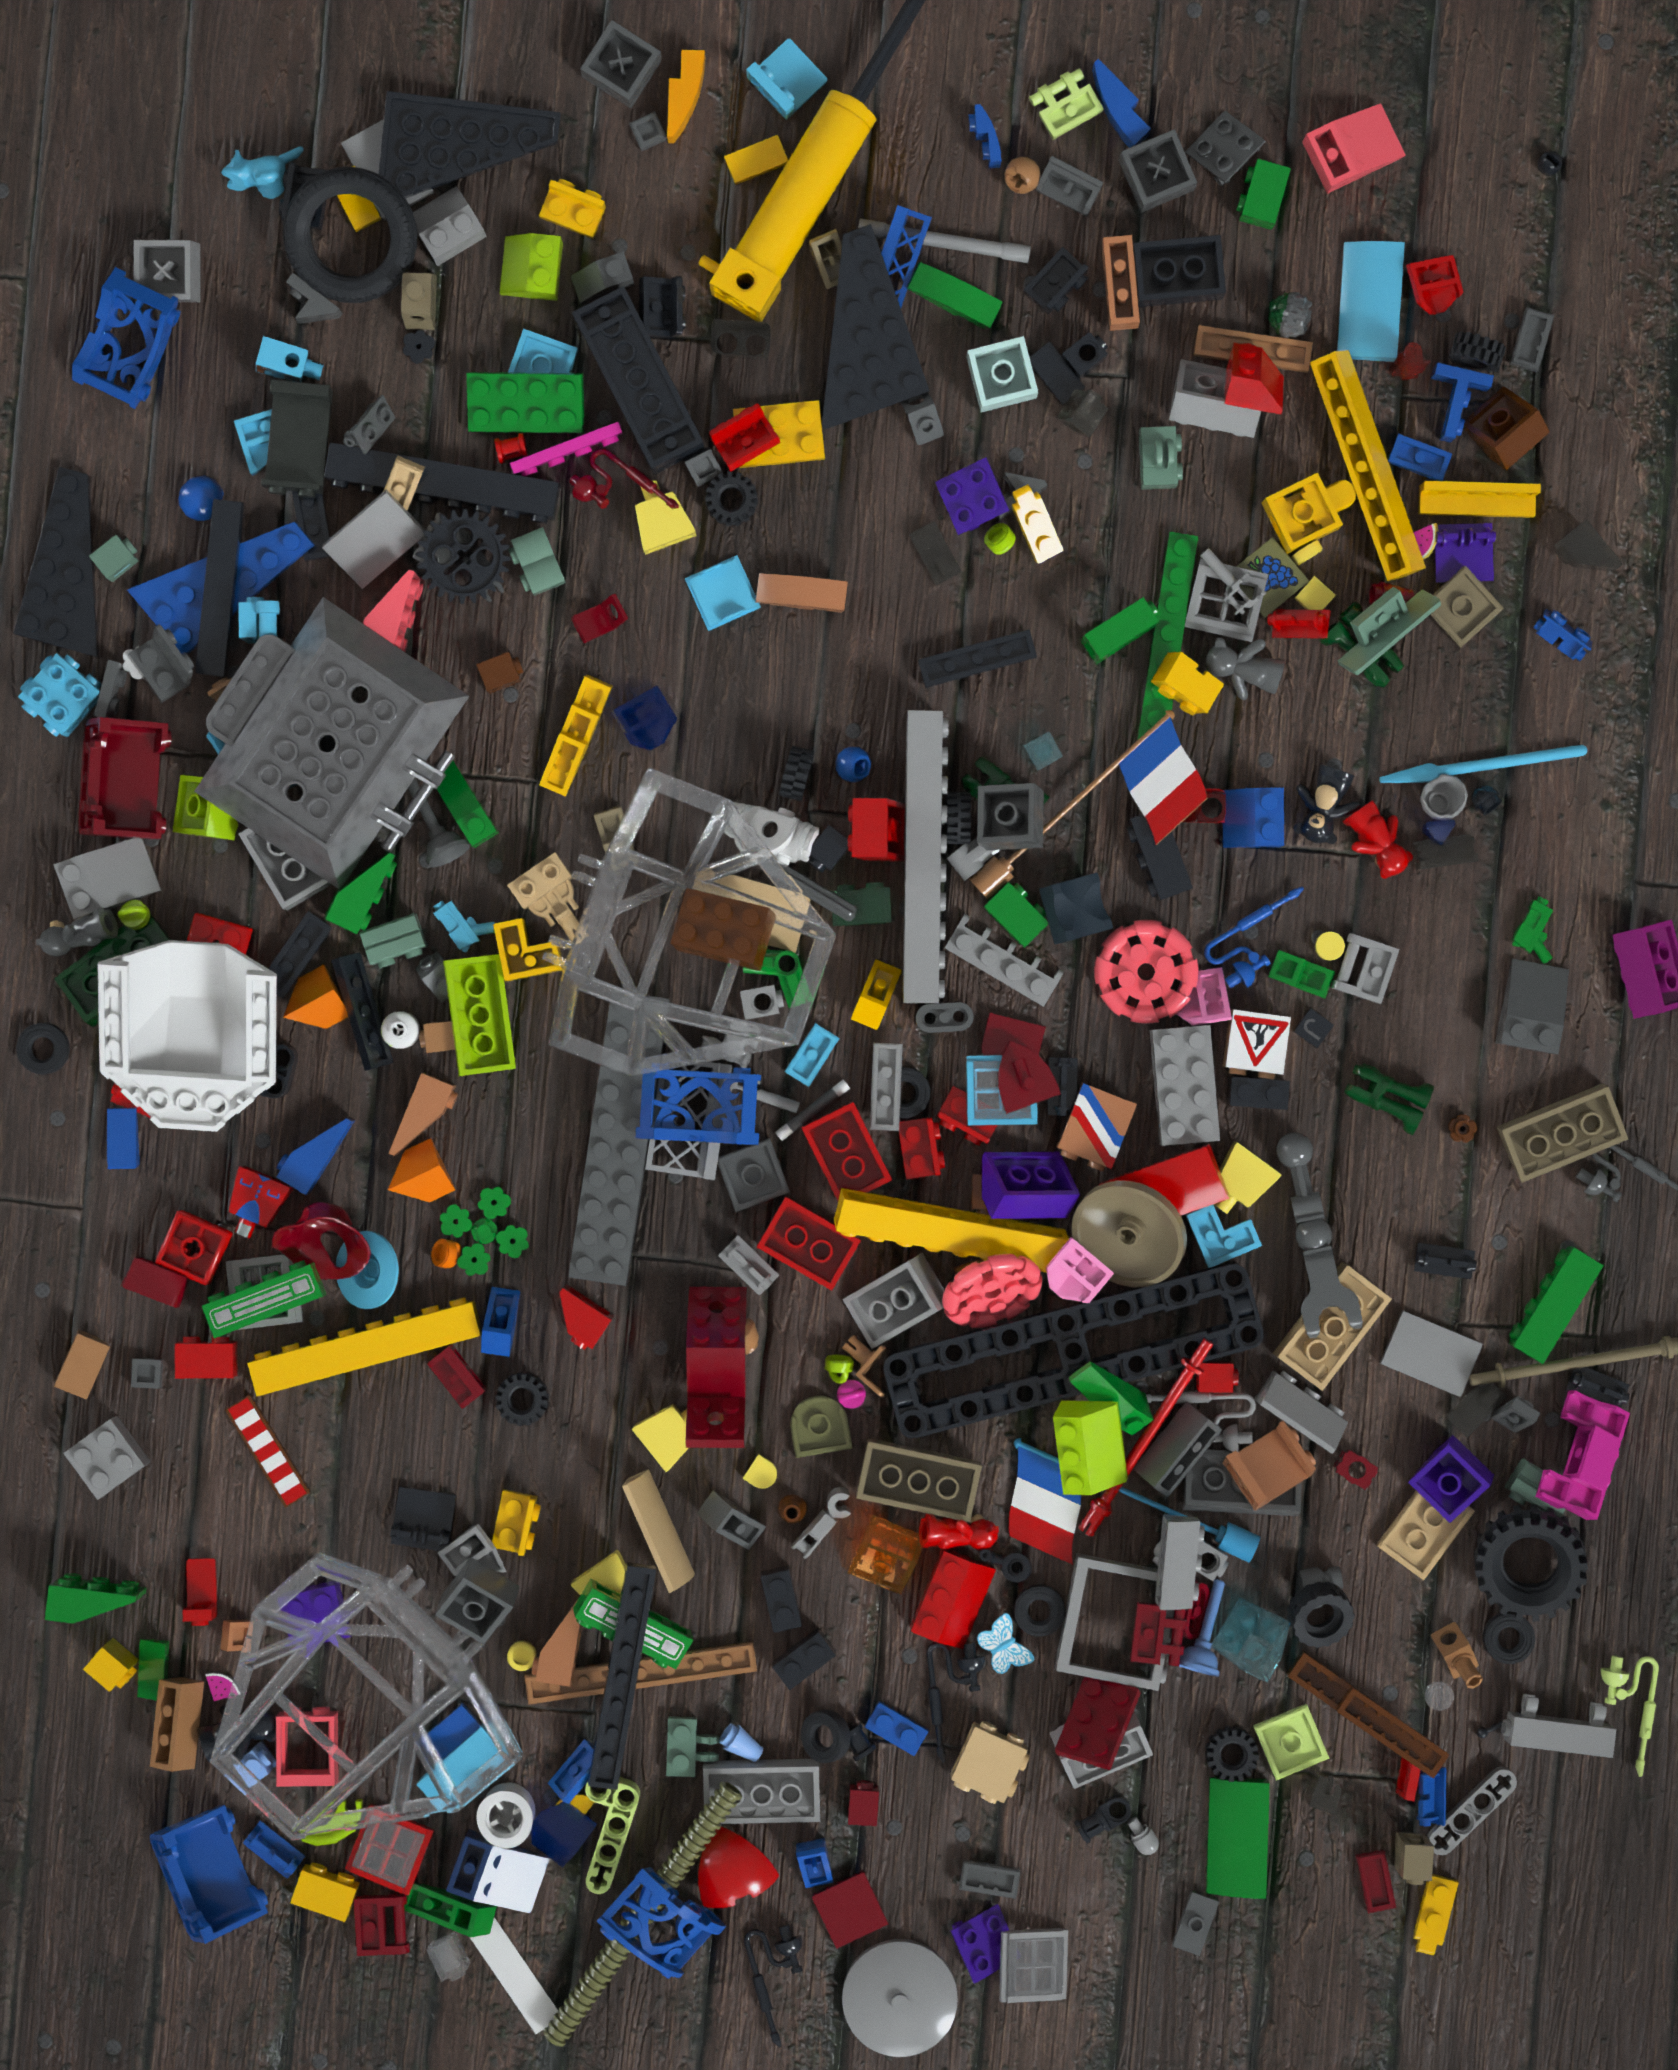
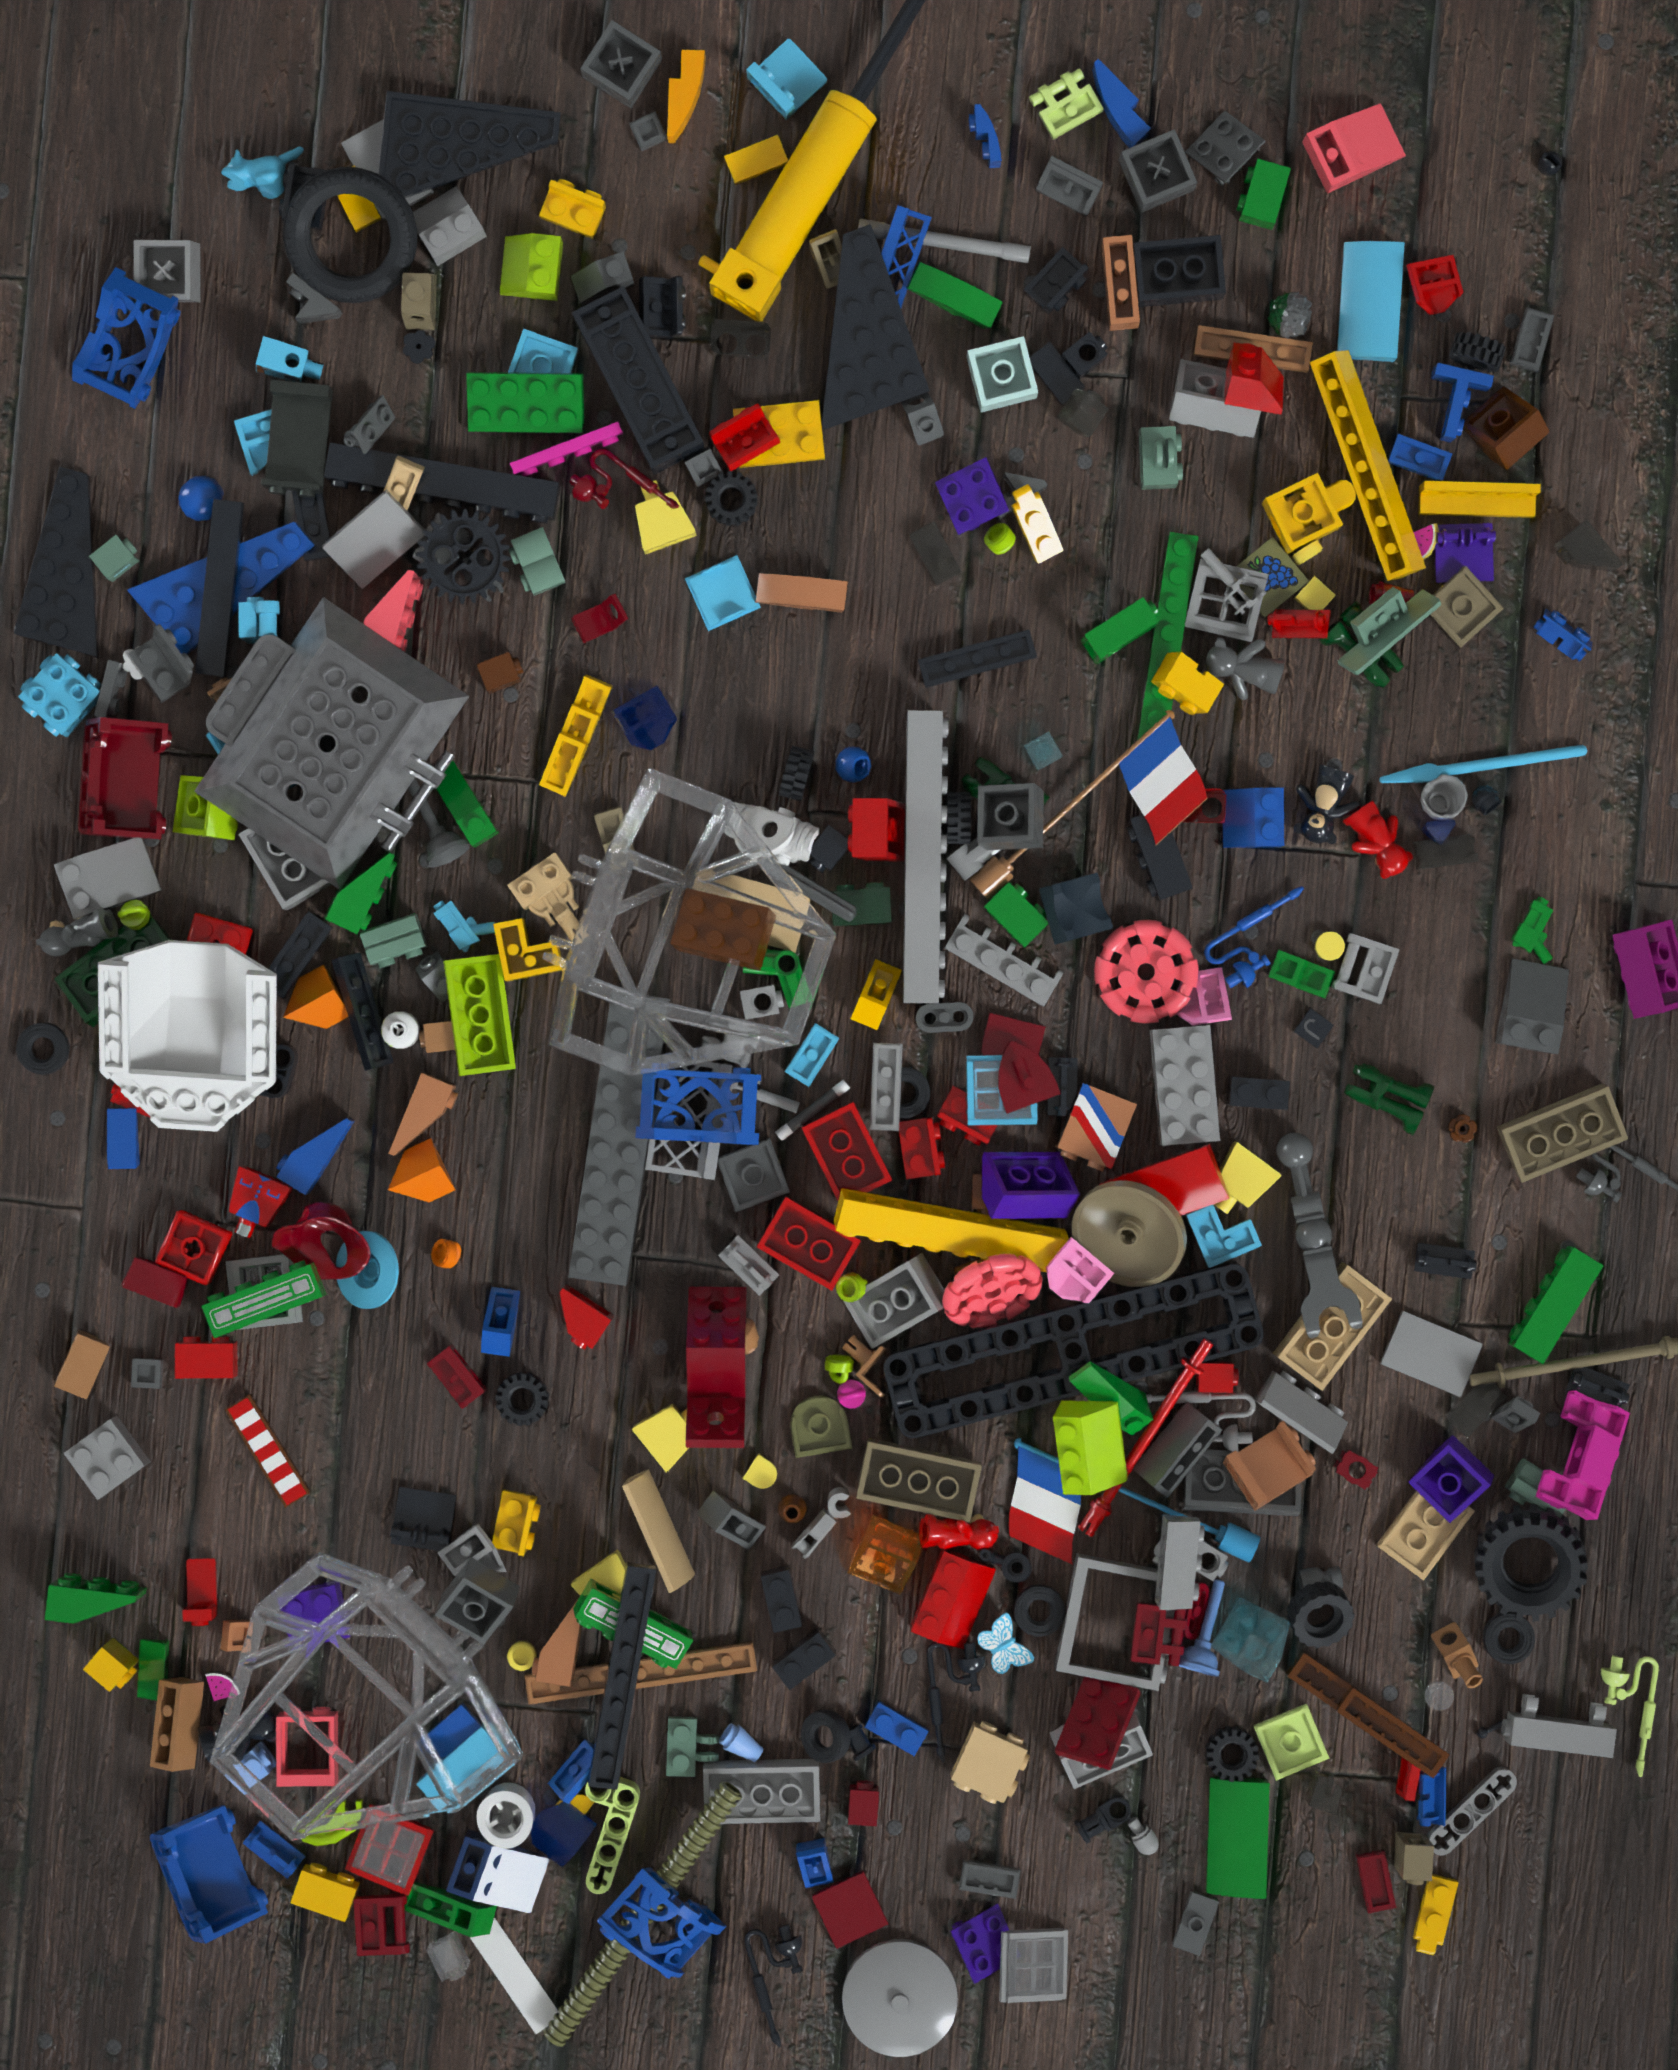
(364, 1348): yellow brick -> none
(484, 1231): green plant -> none
(511, 448): red bush -> none
(732, 1870): red brick -> none
(851, 1287): none -> lime tile
(1022, 175): medium nougat piece -> none
(1256, 1043): white piece -> none
(1410, 362): clear red hinge -> none

